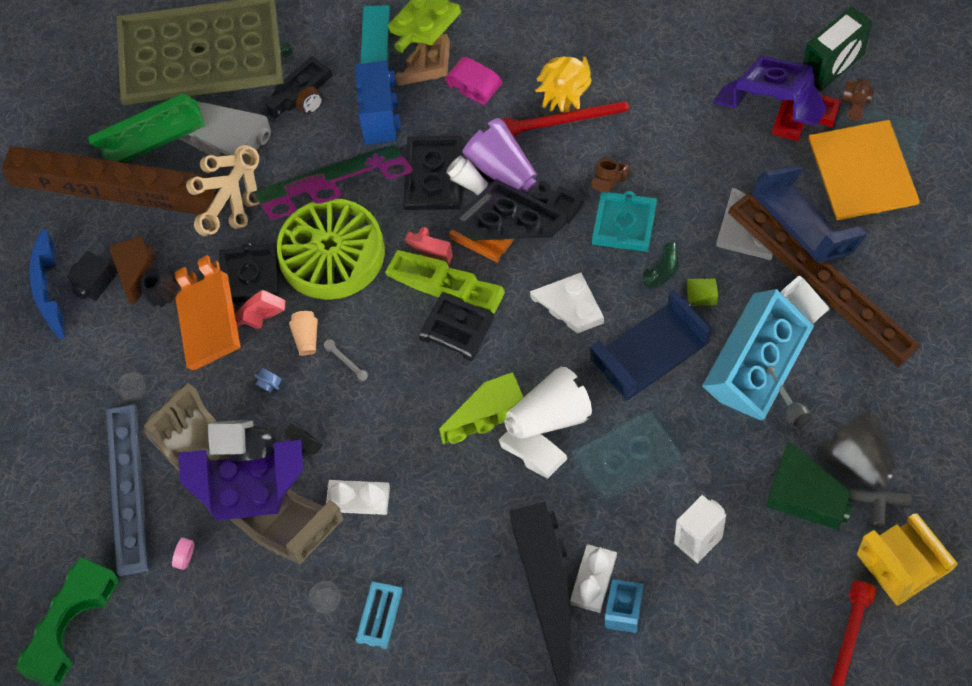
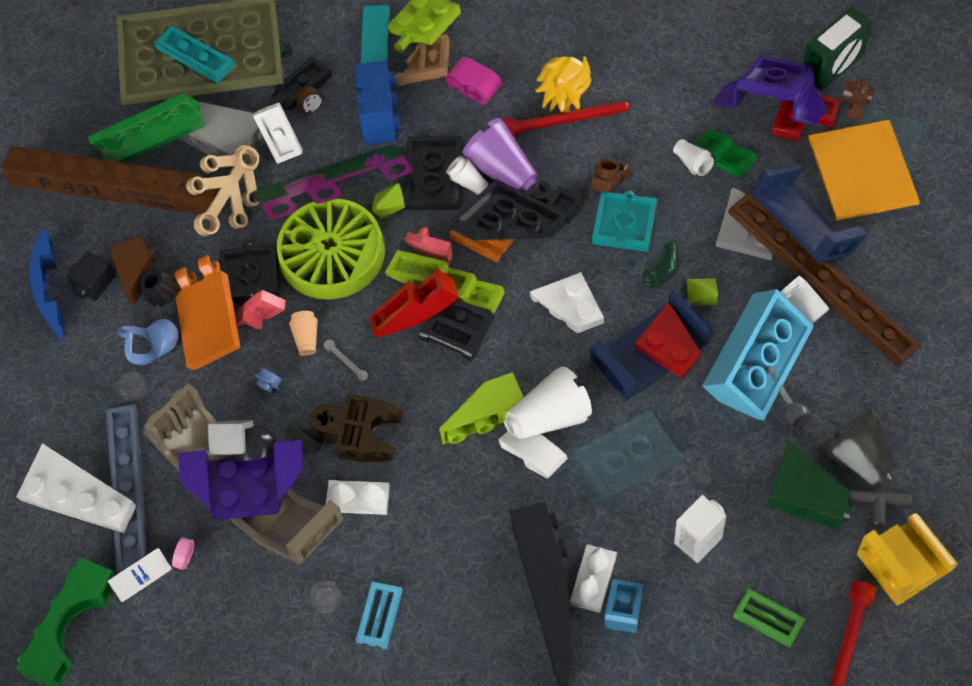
(69, 490): none -> white wing
(139, 575): none -> white sticker
(161, 335): none -> medium blue piece
(194, 54): none -> teal tile
(278, 133): none -> white tile
(353, 427): none -> dark brown piece
(388, 201): none -> lime slope
(414, 304): none -> red slope
(669, 343): none -> red wing
(695, 158): none -> white cone
(725, 154): none -> green slope
(764, 628): none -> bright green tile

